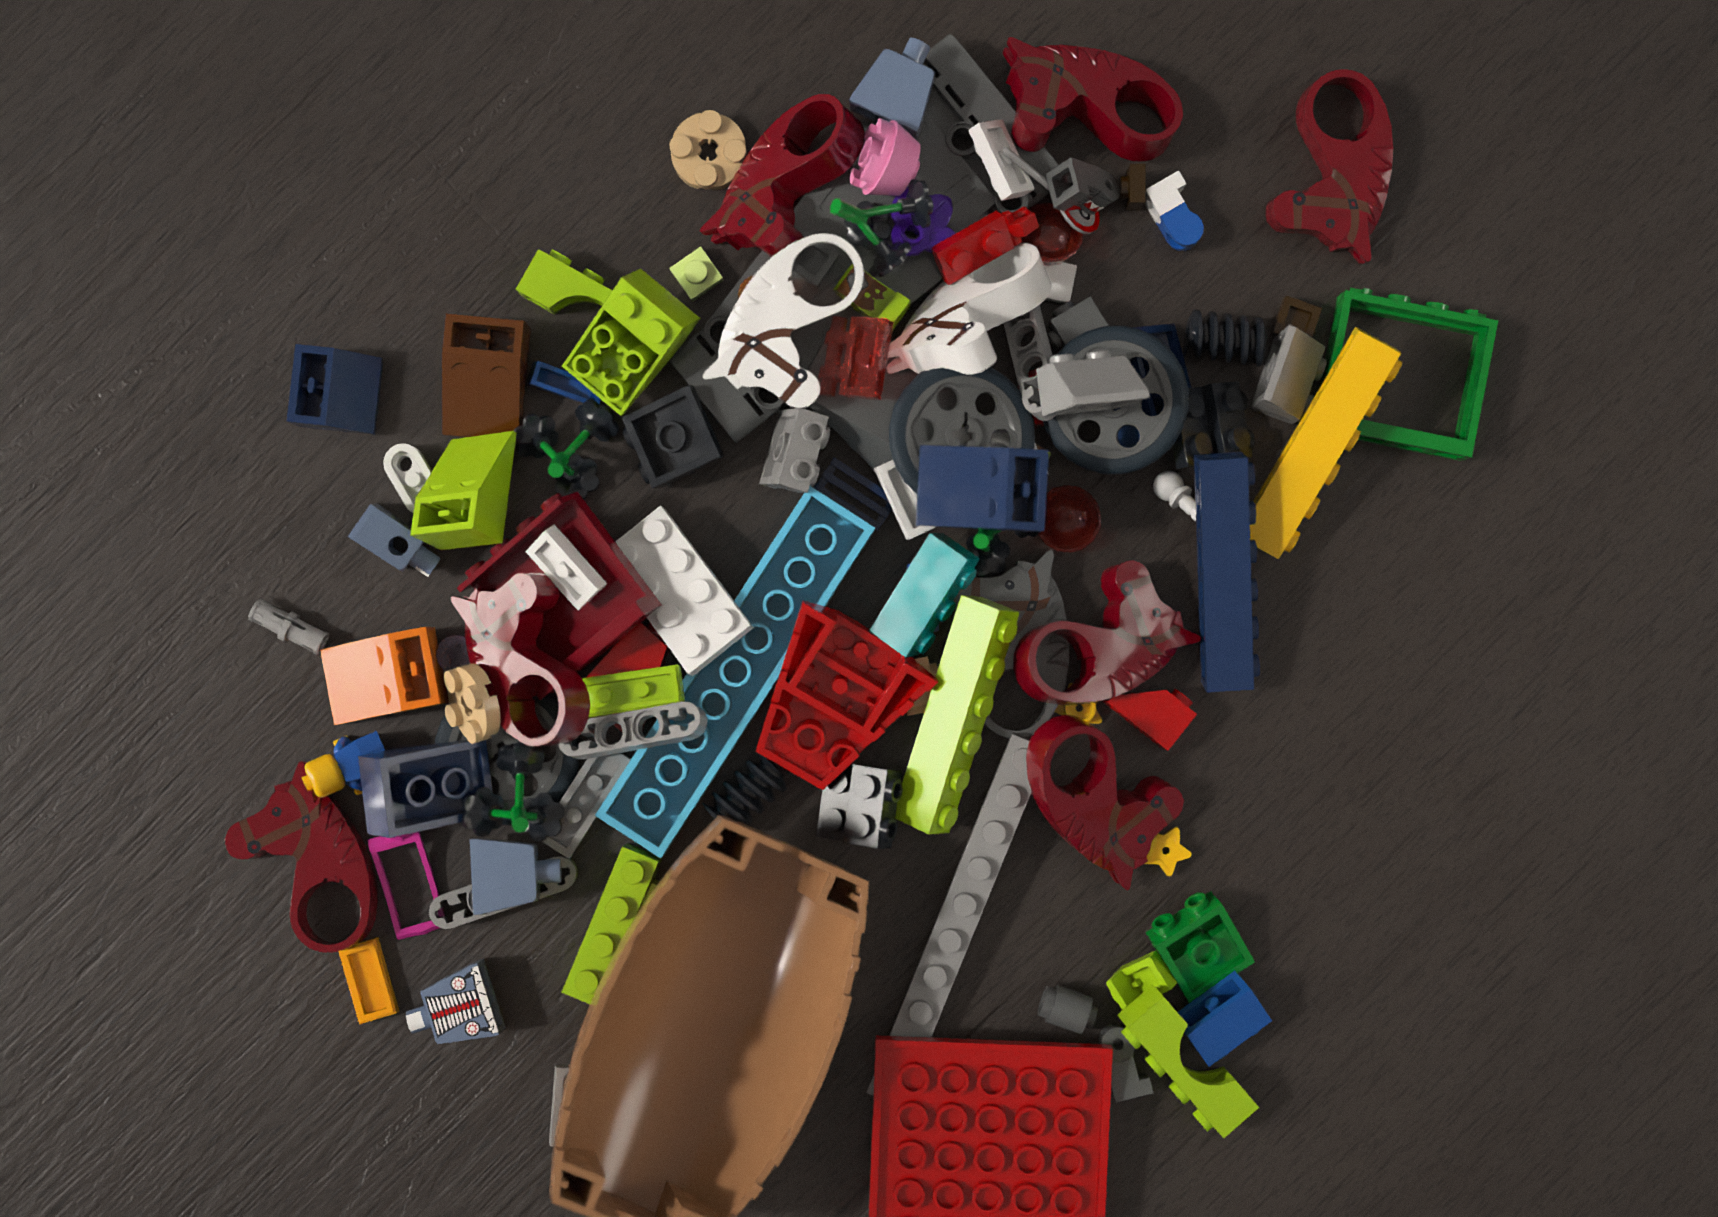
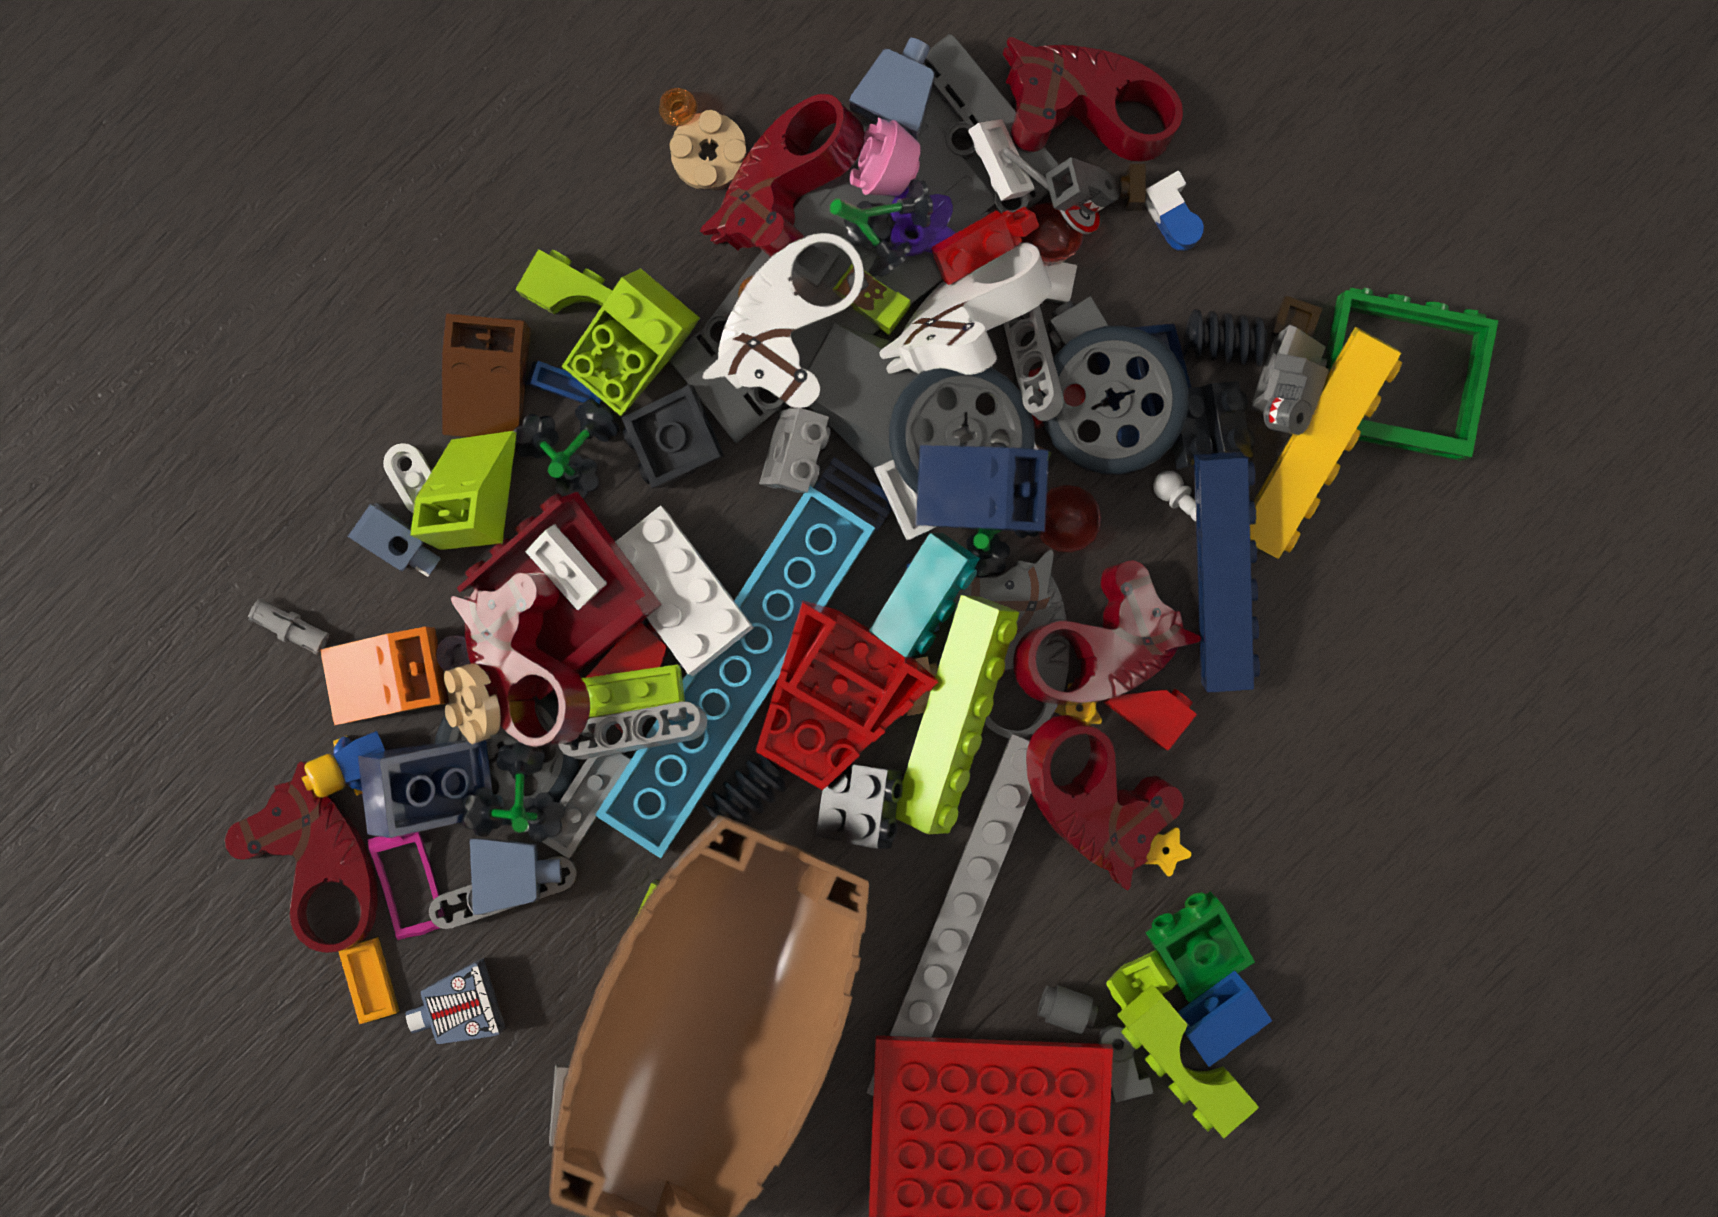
(334, 389): dark blue slope -> none
(613, 916): lime arch -> none
(671, 101): none -> clear orange plate
(696, 274): yellowish green plate -> none
(864, 360): clear red plate -> none
(1088, 384): light grey slope -> none
(1294, 394): none -> dark grey leg
(1354, 173): dark red animal -> none

